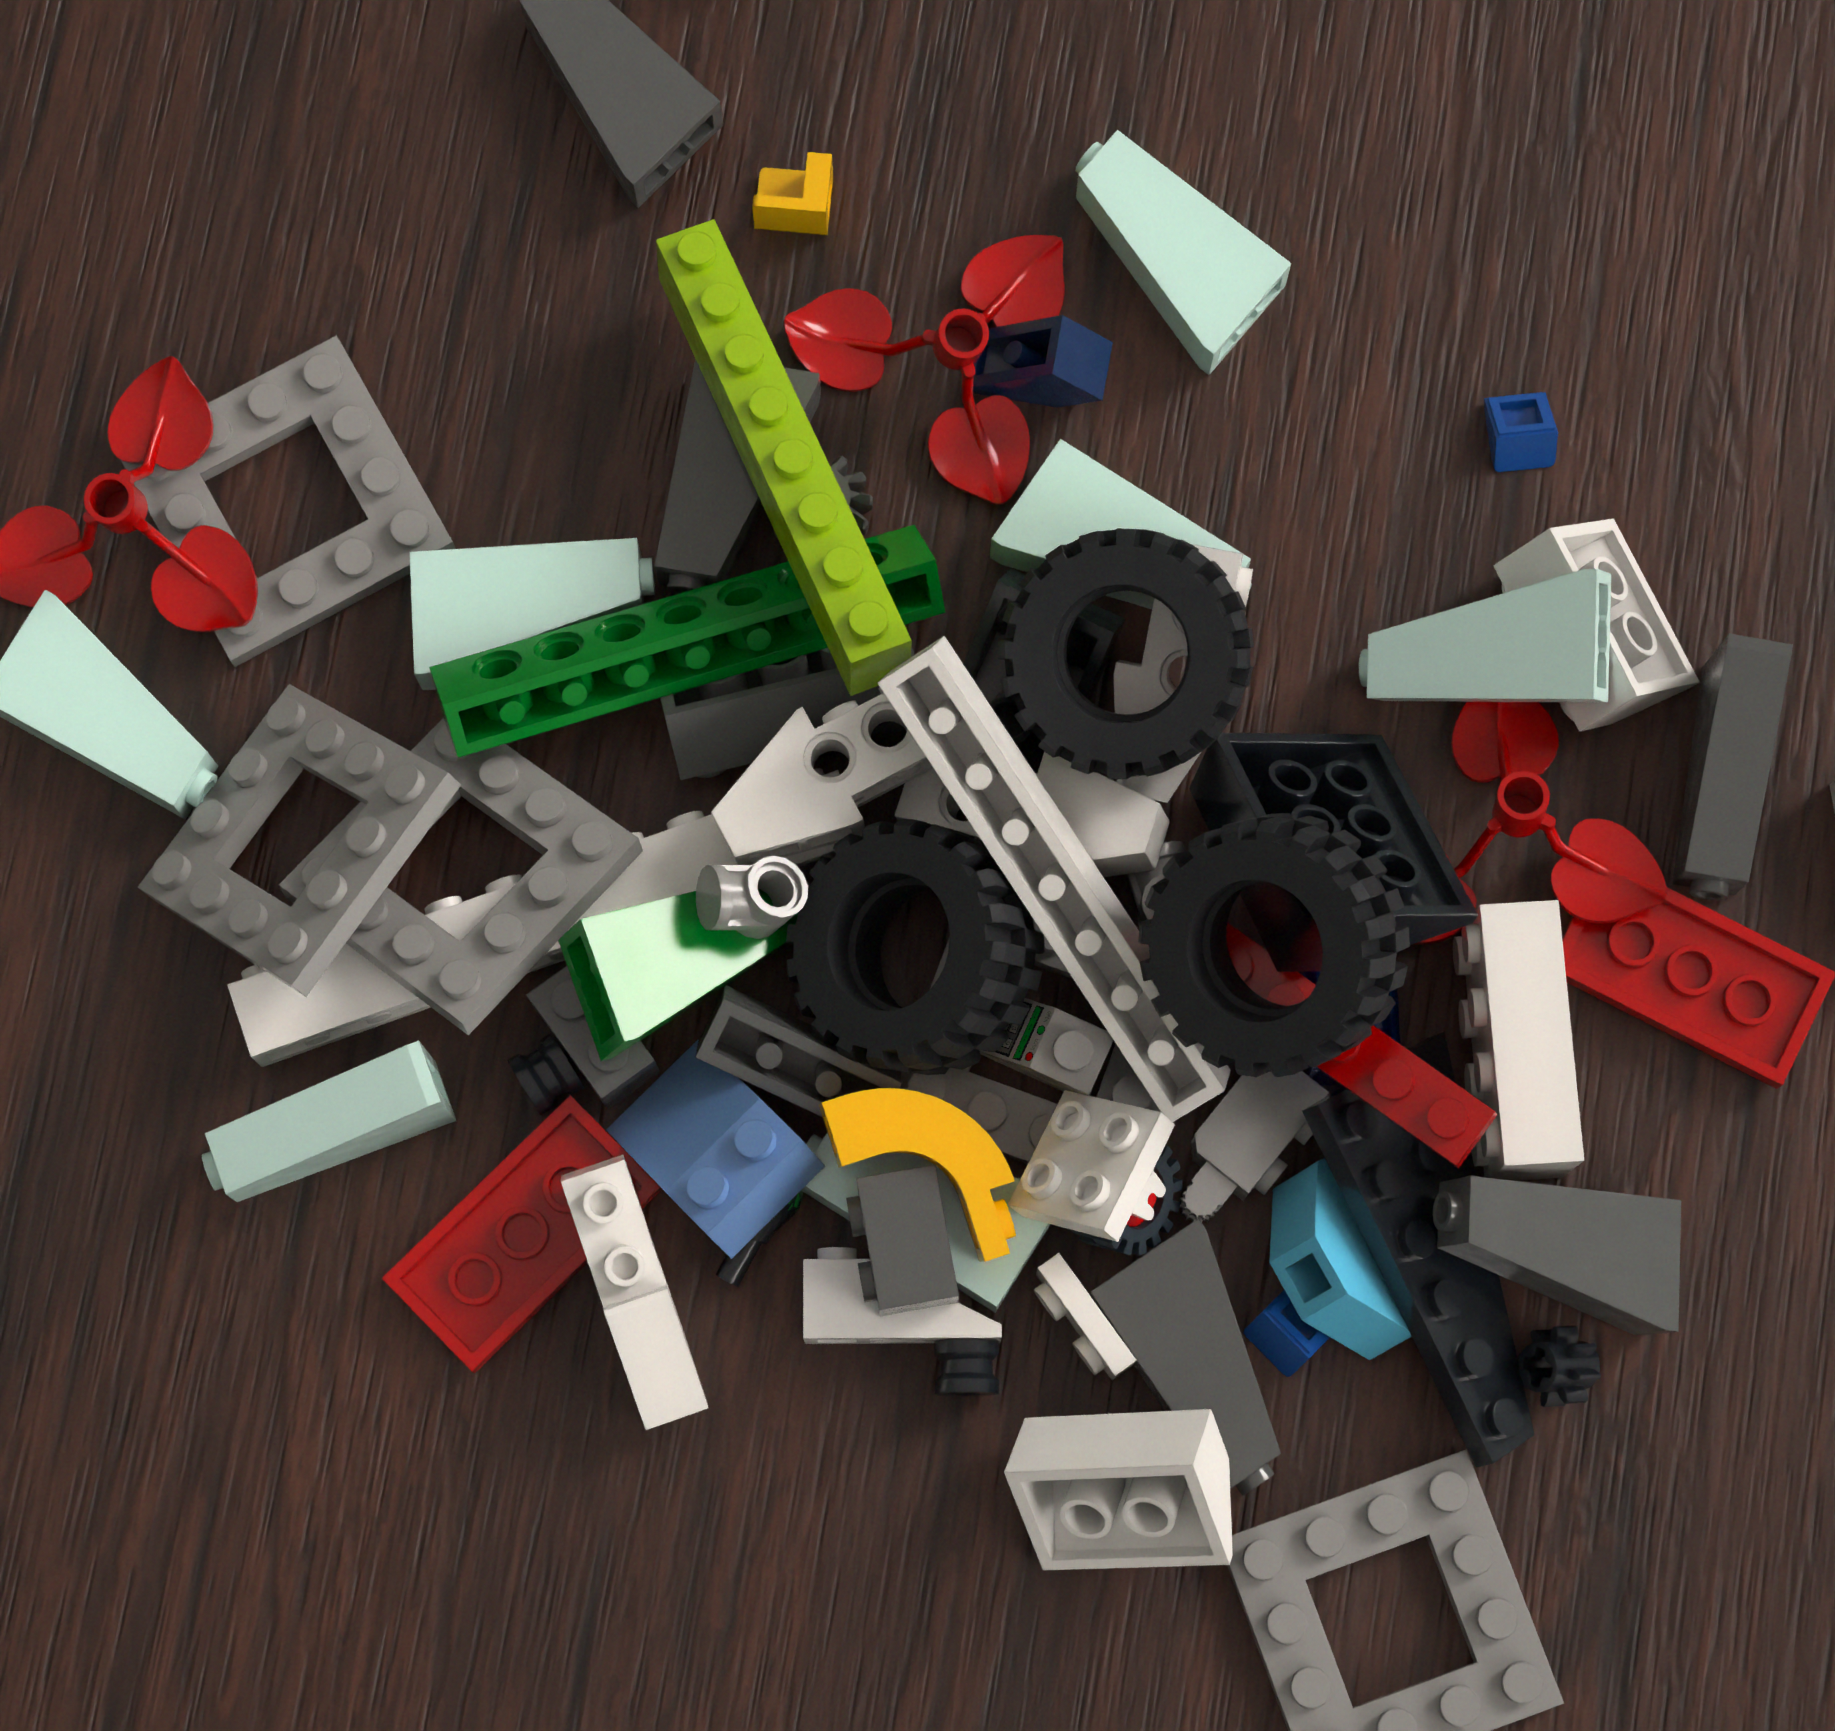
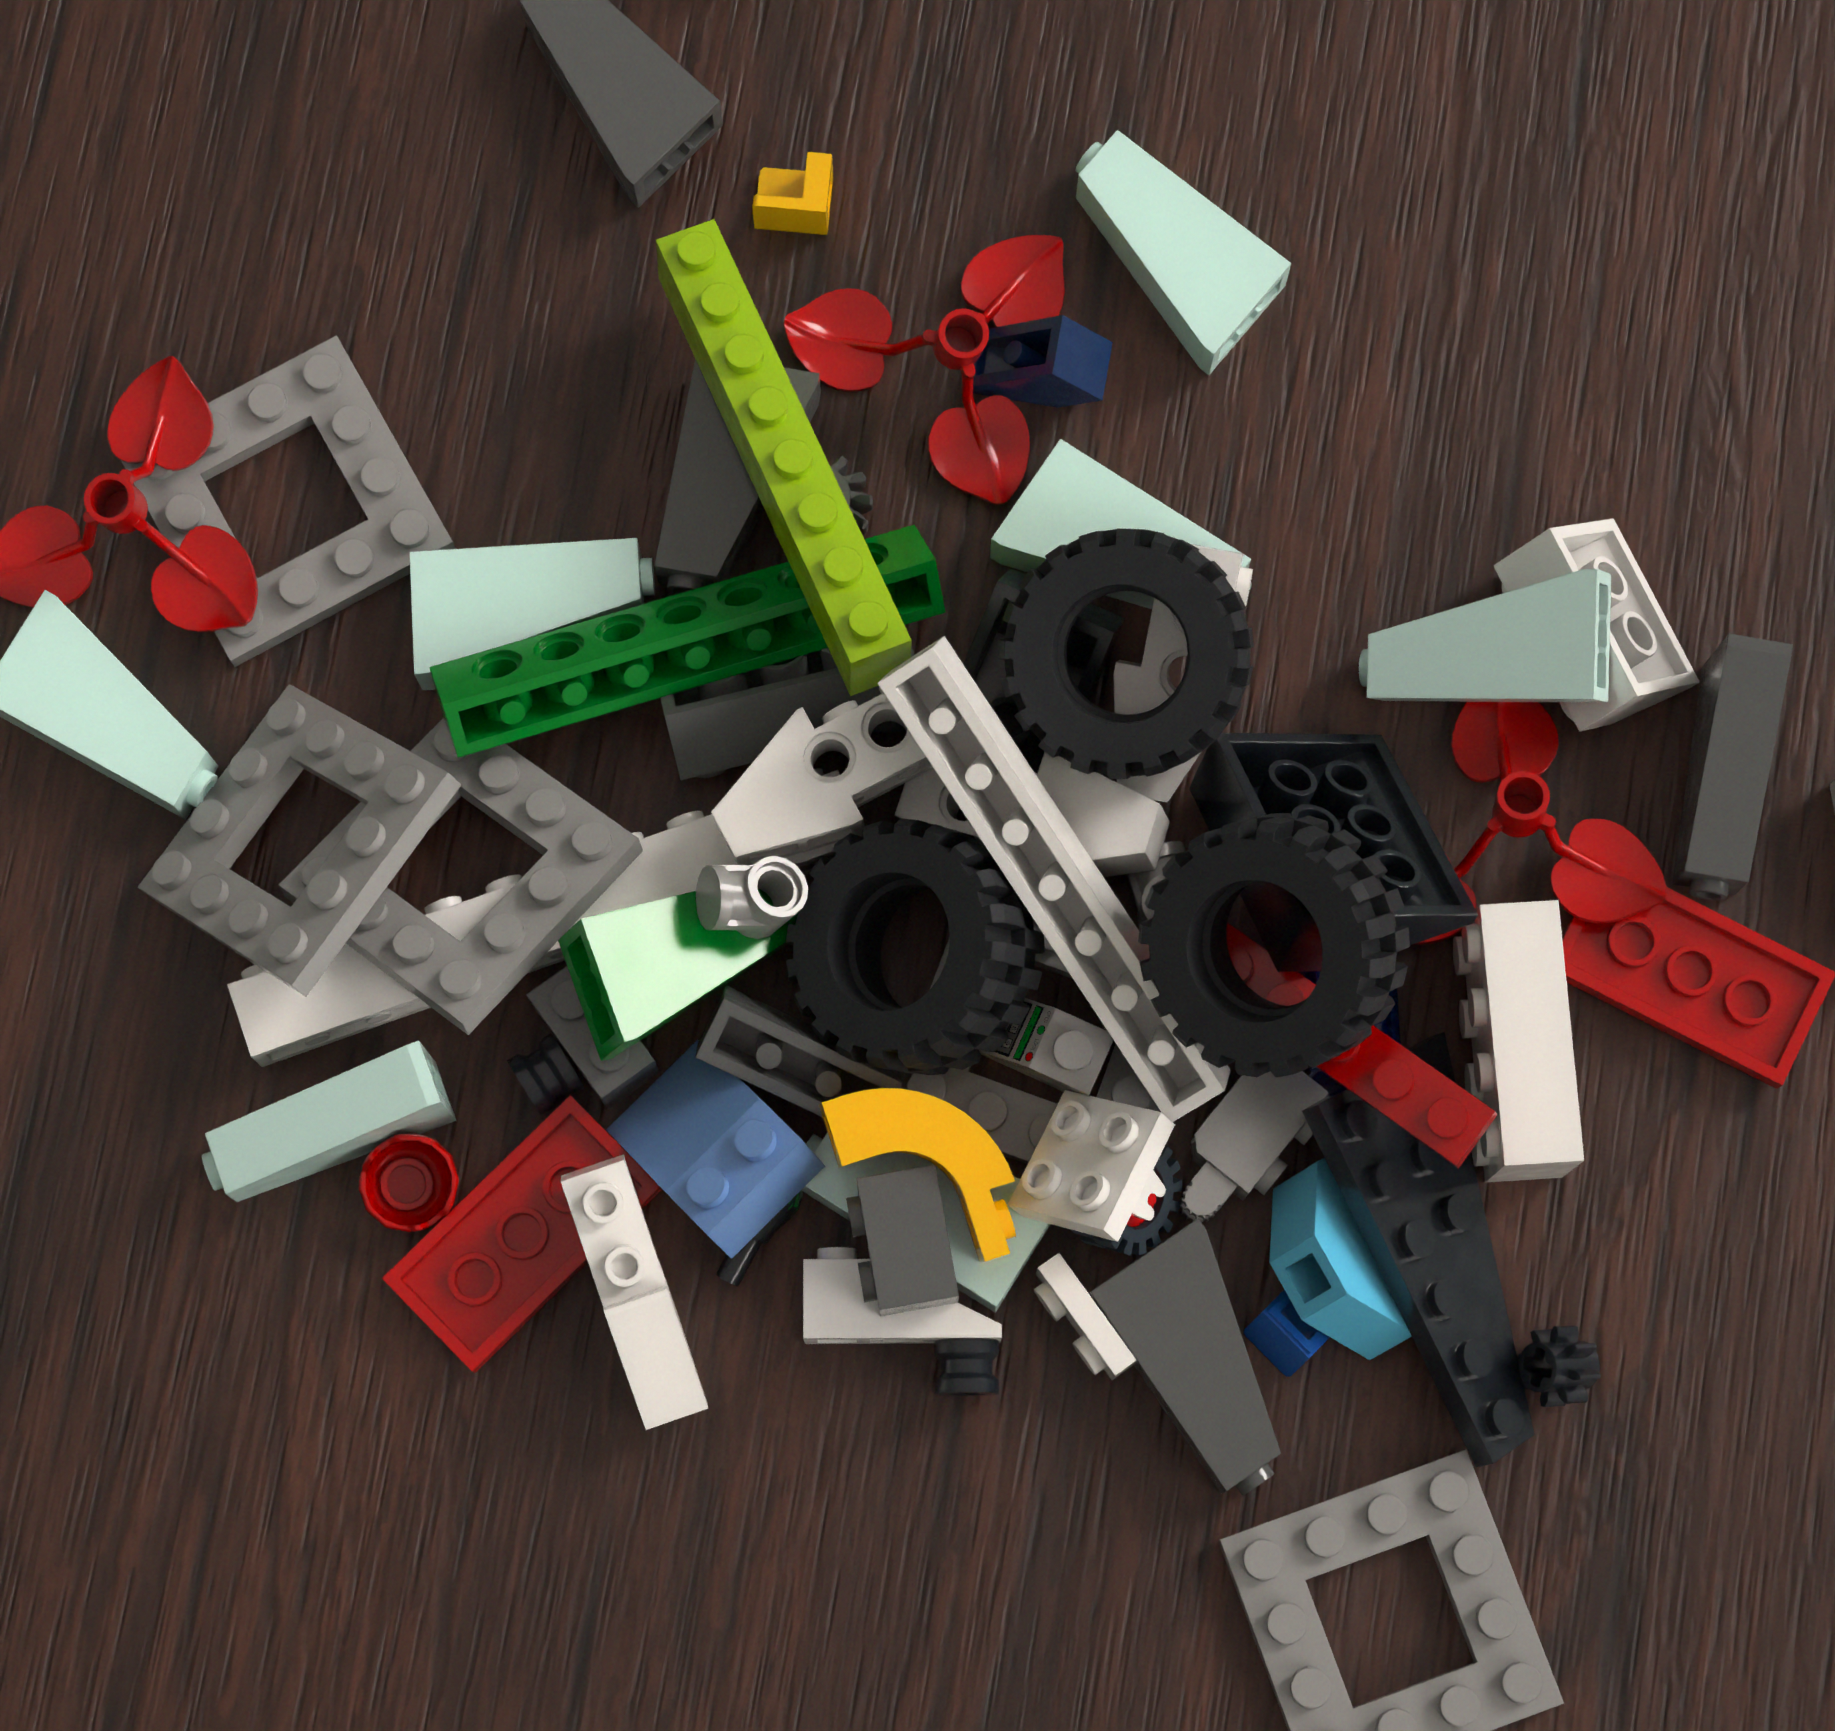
(408, 1182): none -> red hair
(1124, 1490): white slope -> none
(1521, 431): blue slope -> none
(1575, 1245): dark grey slope -> none

